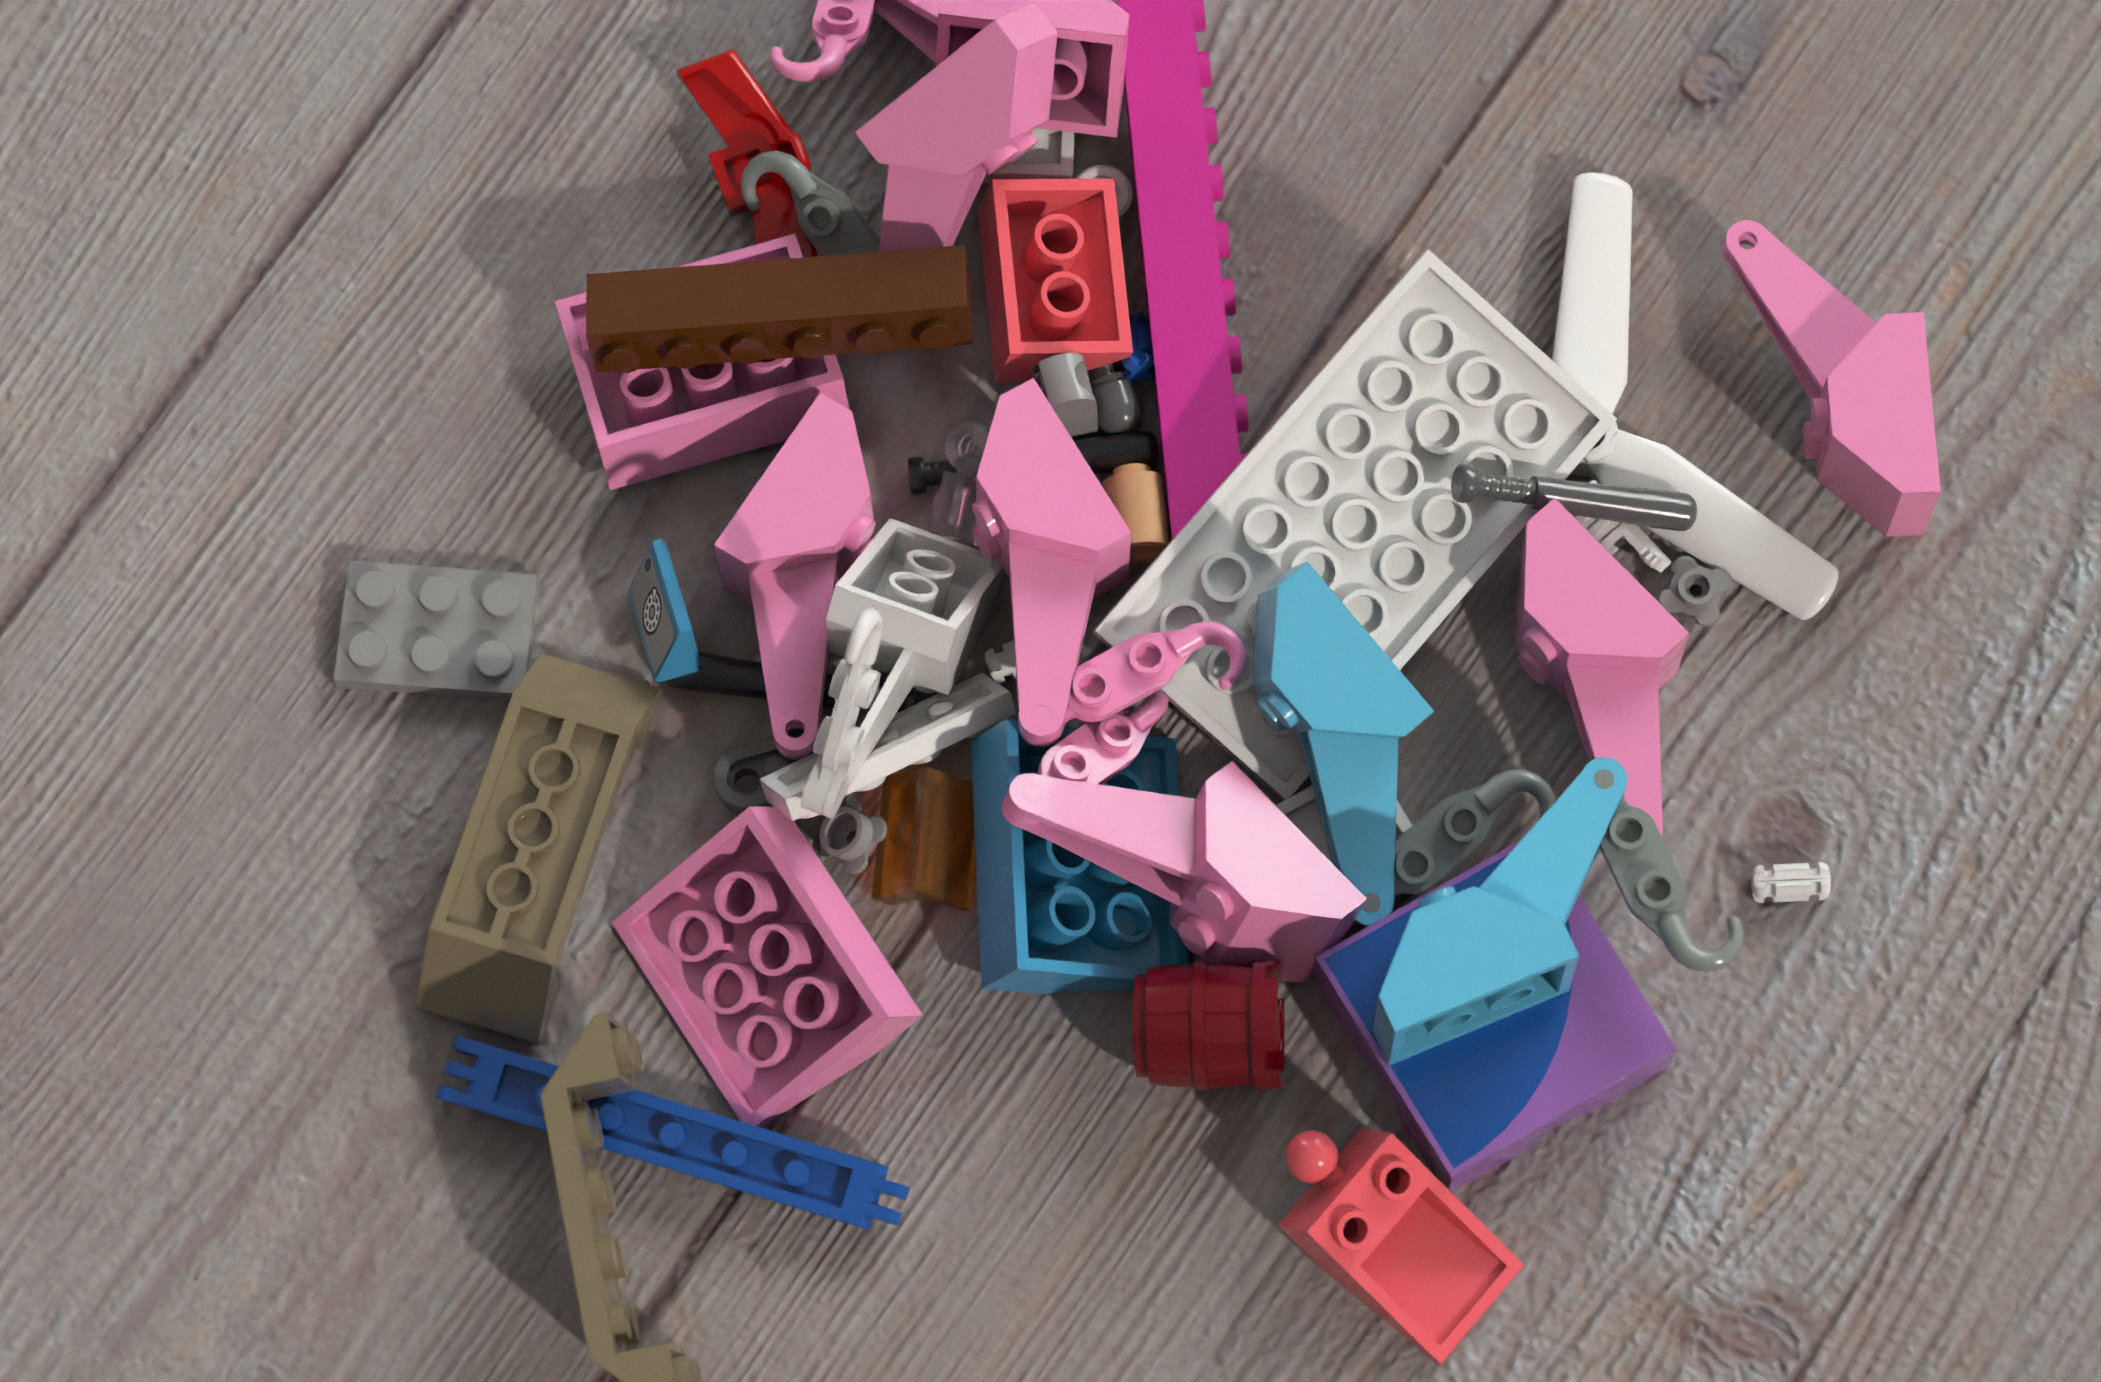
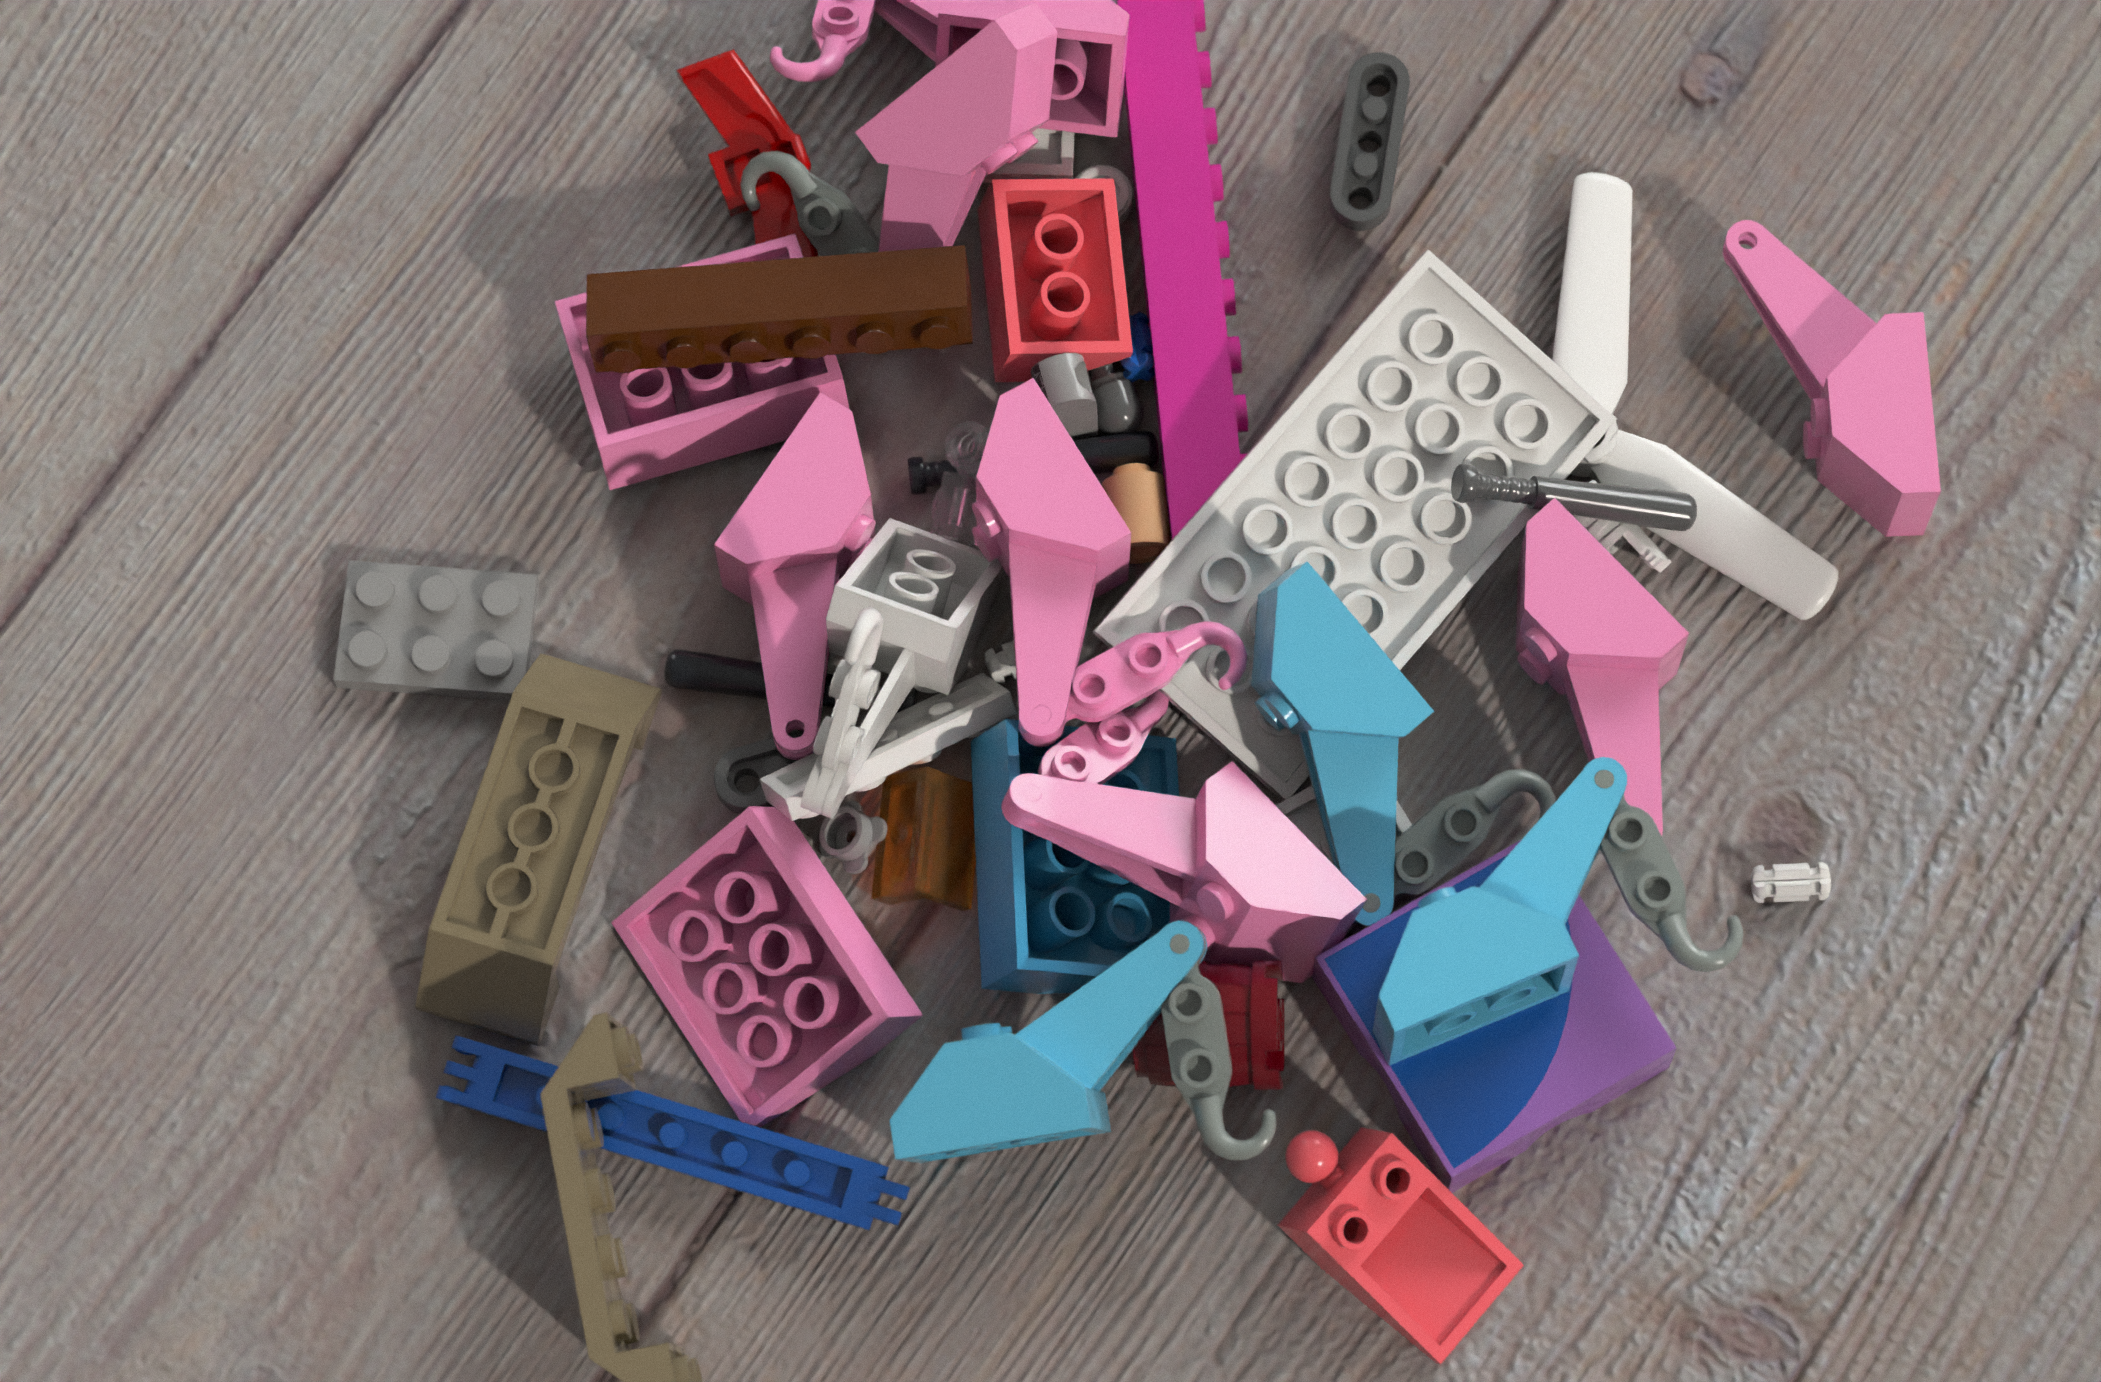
(663, 616): slope -> none
(1048, 1078): none -> medium azure slope
(1375, 120): none -> dark grey plate
(1701, 608): light grey plate -> none

